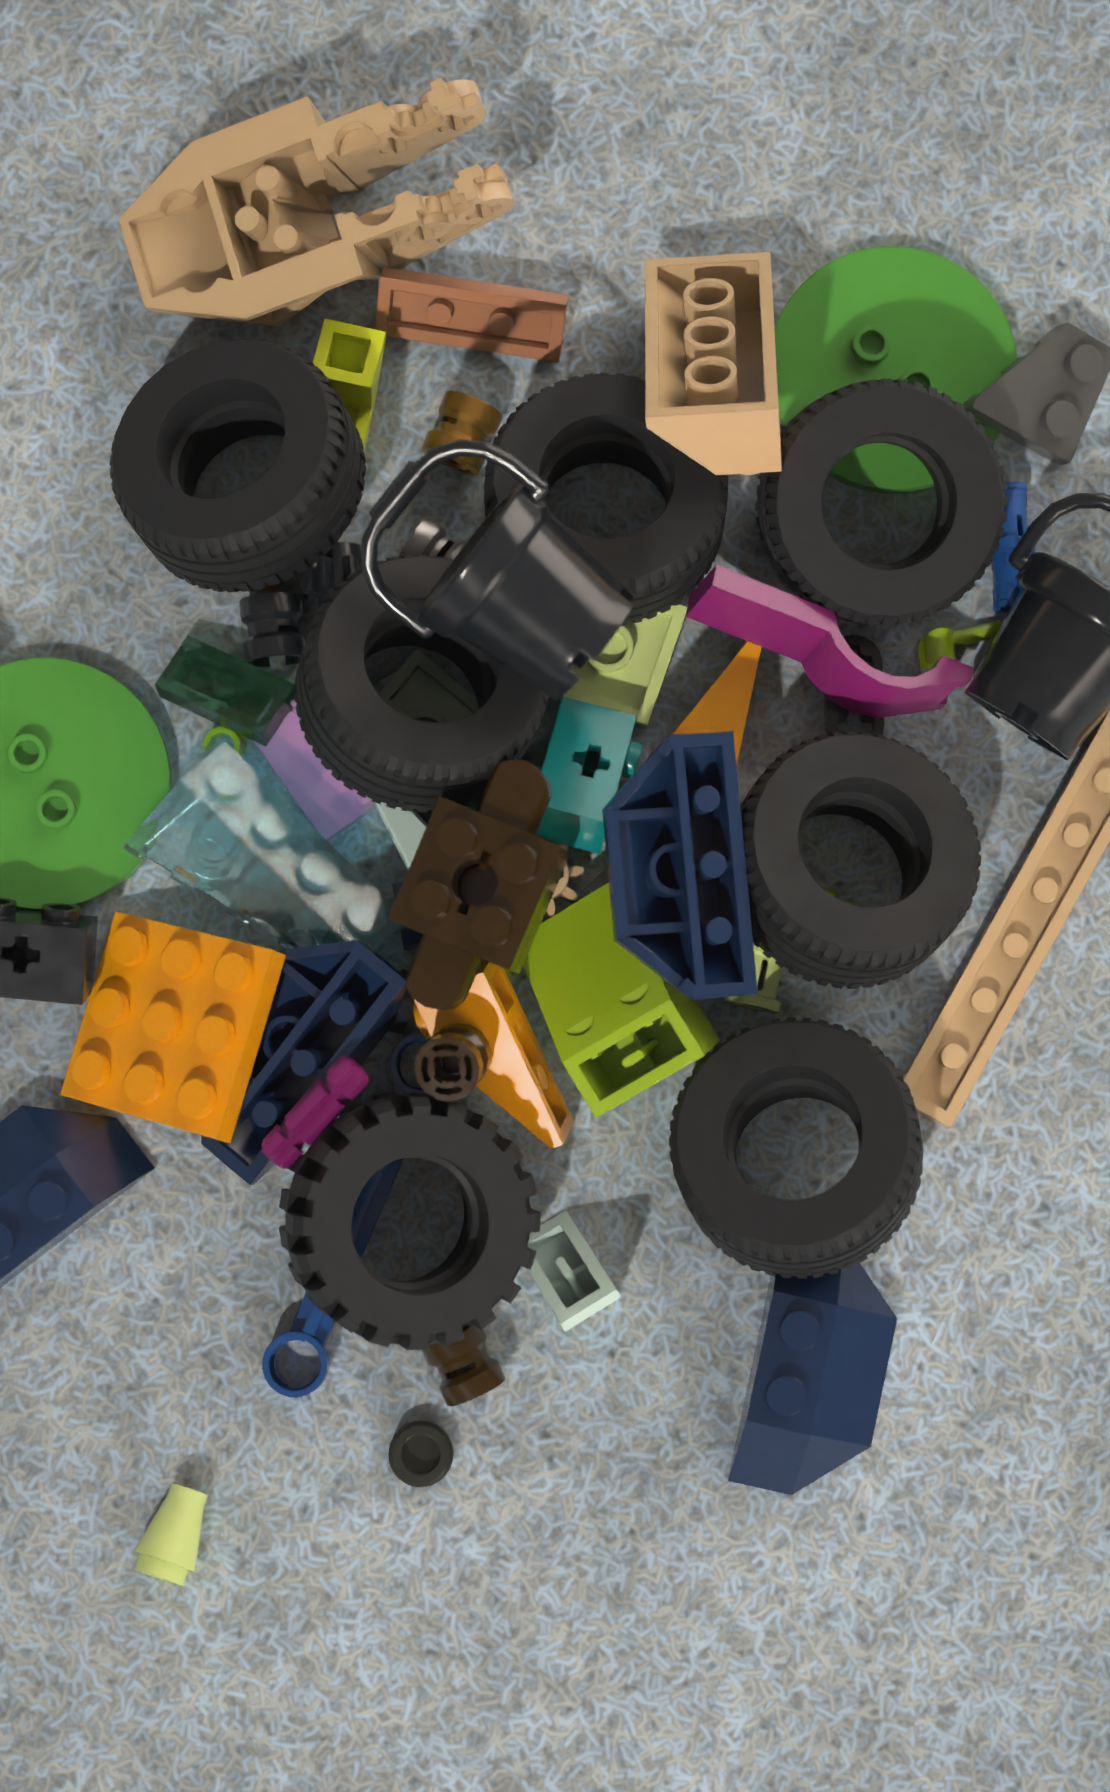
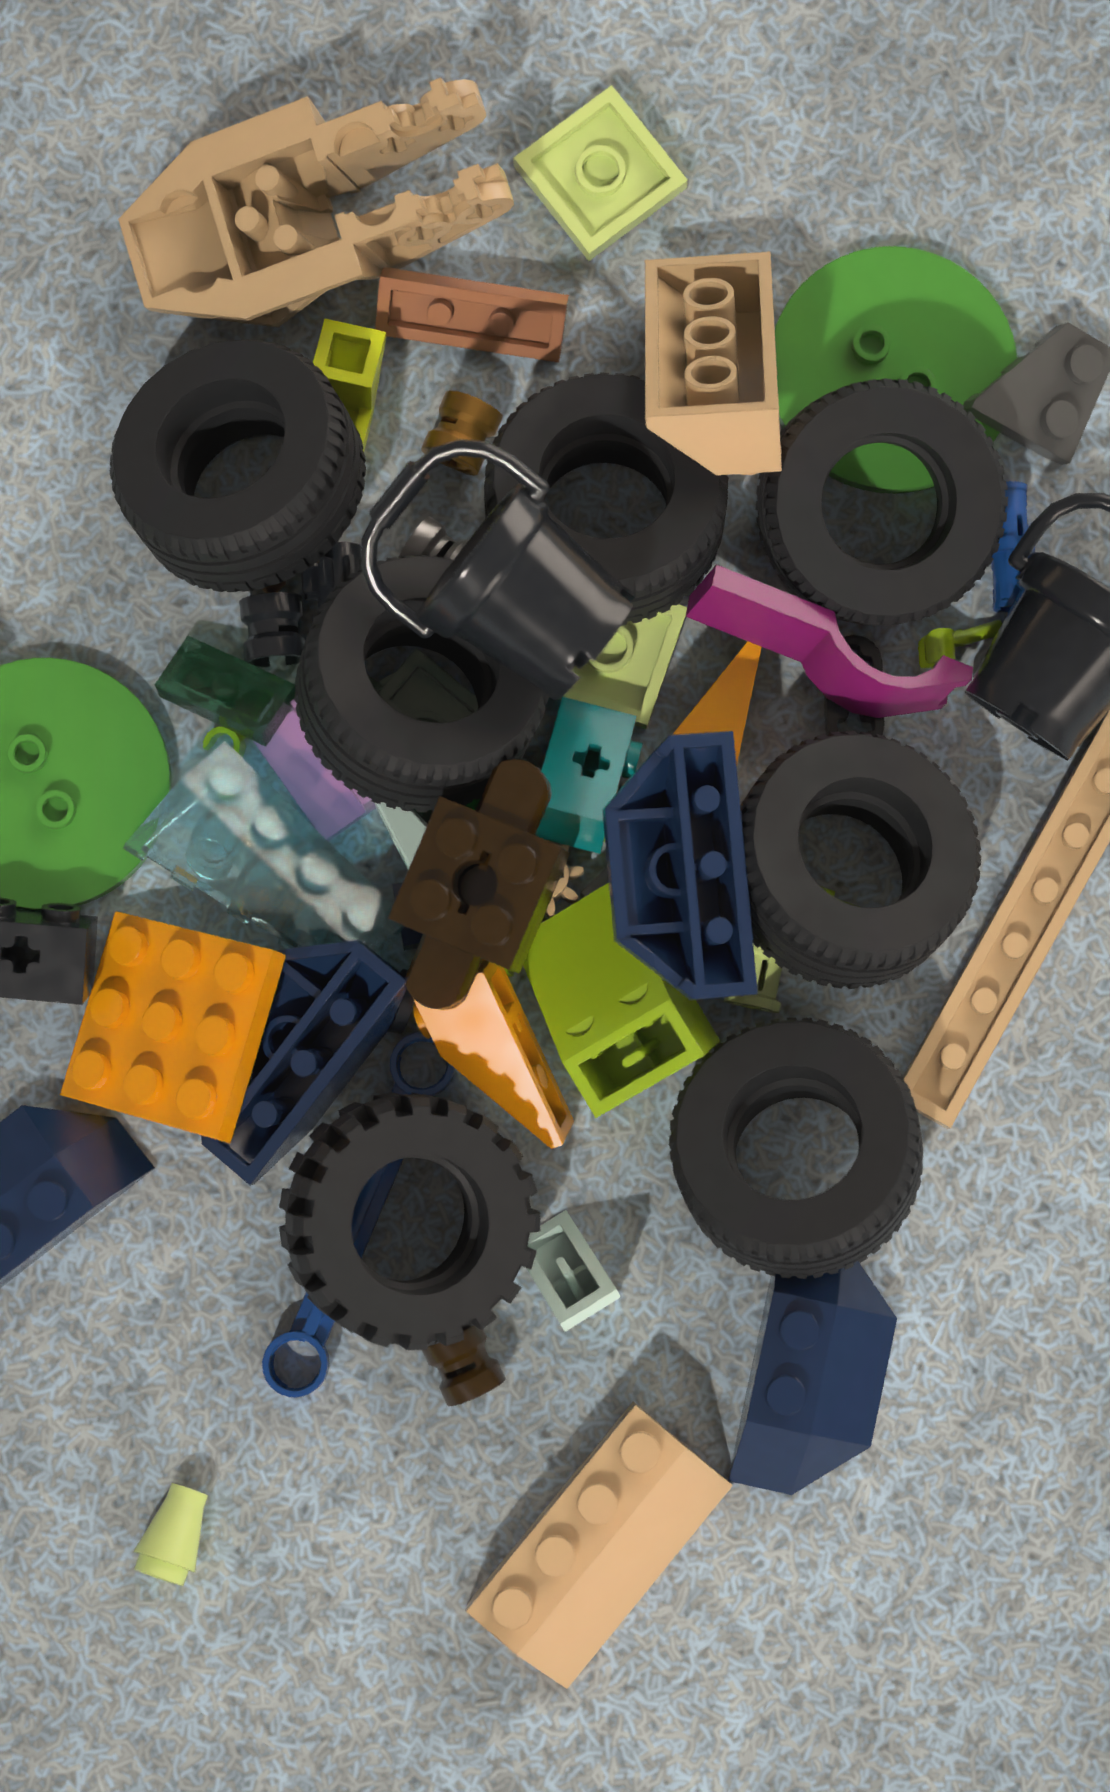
(314, 1112): magenta axle -> none
(421, 1453): pearl dark grey tile -> none
(462, 1052): dark brown wheel -> none
(598, 1546): none -> tan slope
(600, 173): none -> yellowish green plate

